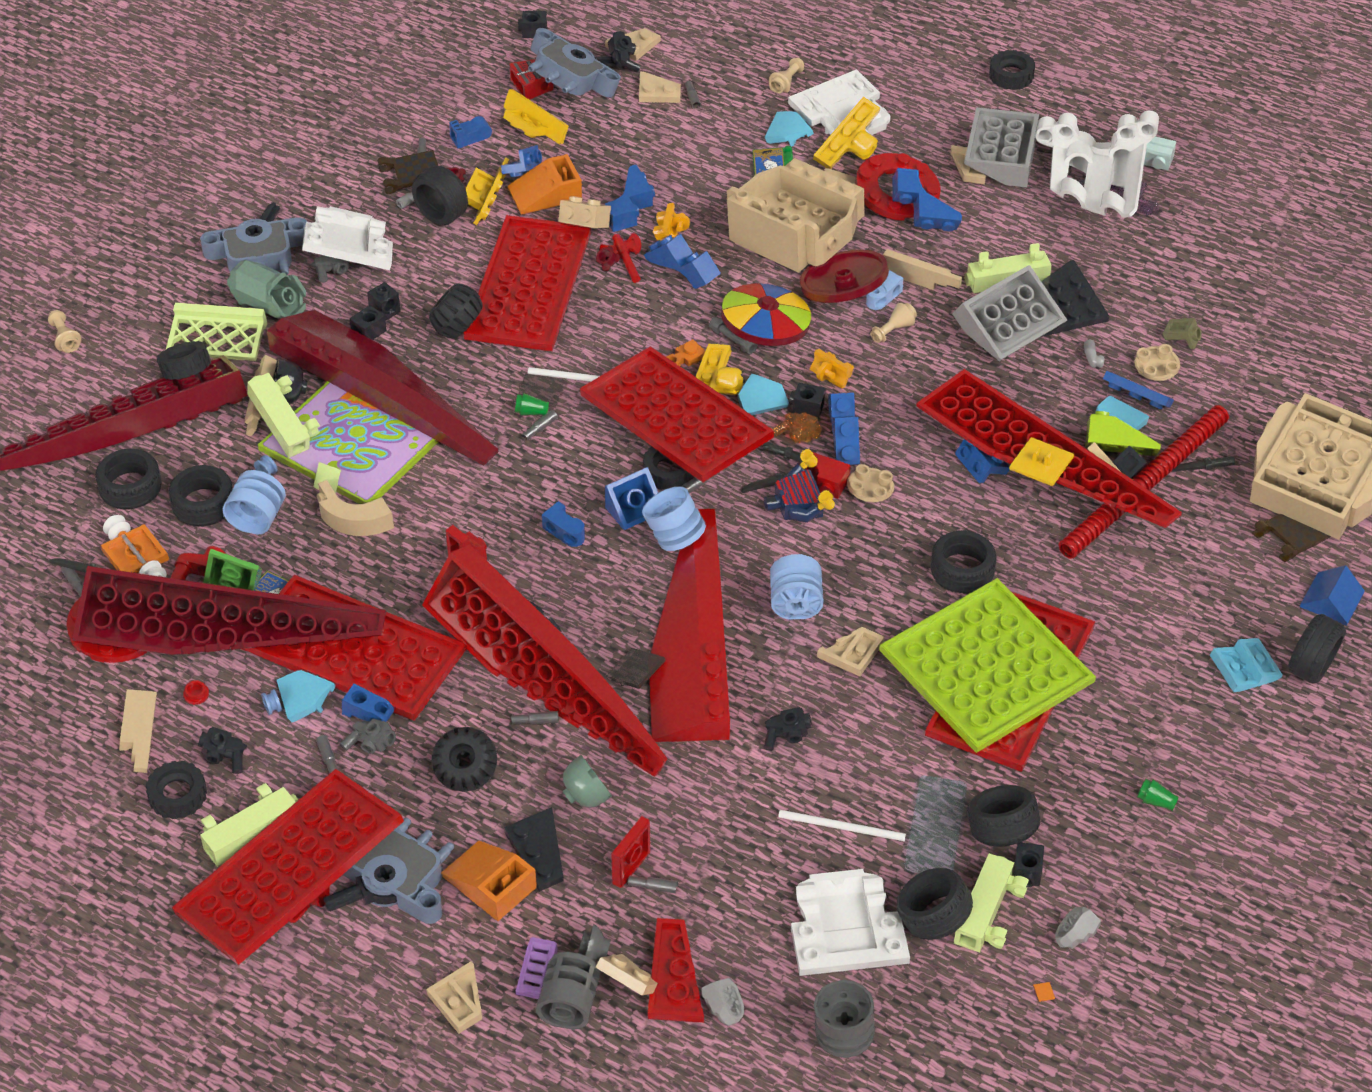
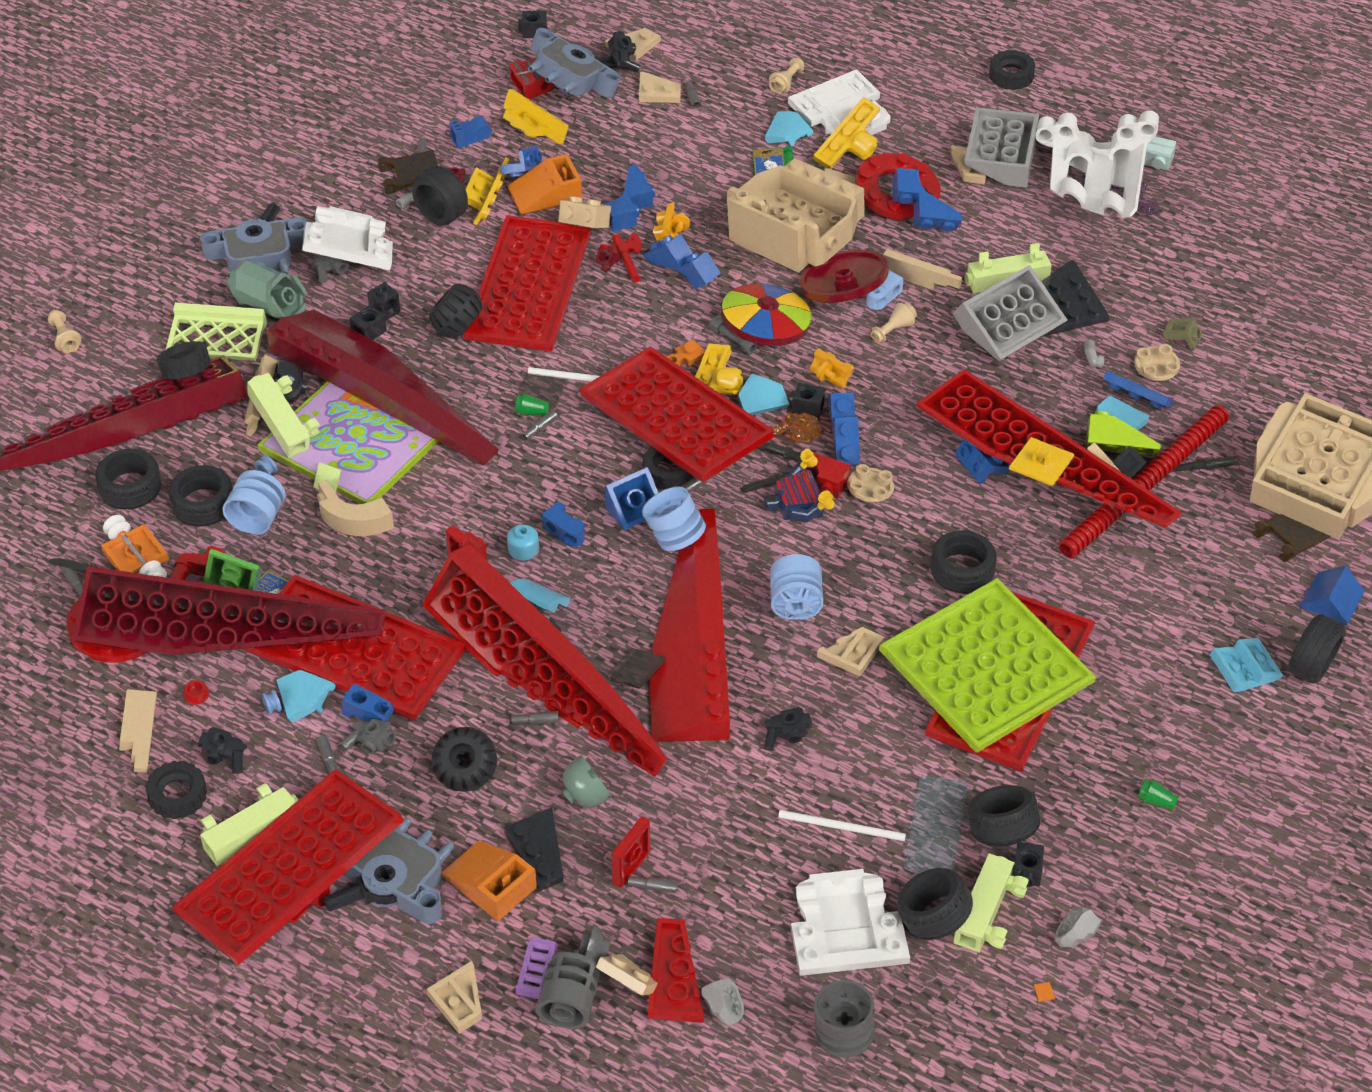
(522, 542): none -> medium azure head
(540, 595): none -> medium azure slope

